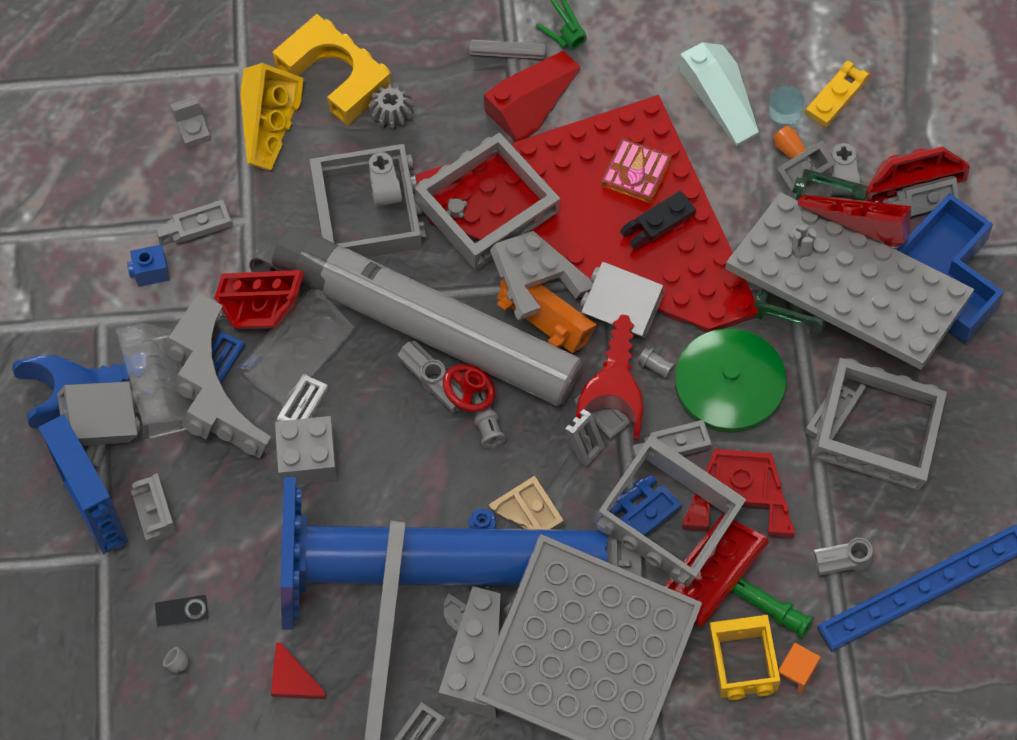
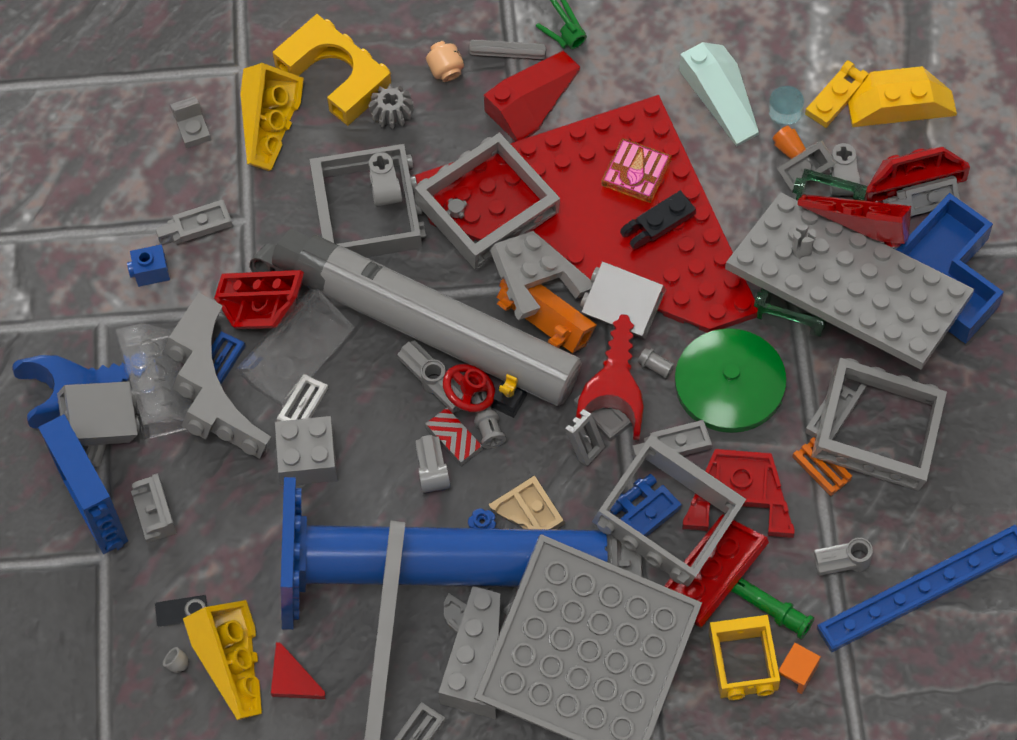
(225, 647): none -> yellow wedge
(432, 469): none -> light grey piece
(445, 61): none -> light nougat head
(454, 436): none -> tile
(509, 397): none -> black piece
(811, 470): none -> orange tile
(900, 97): none -> yellow wedge

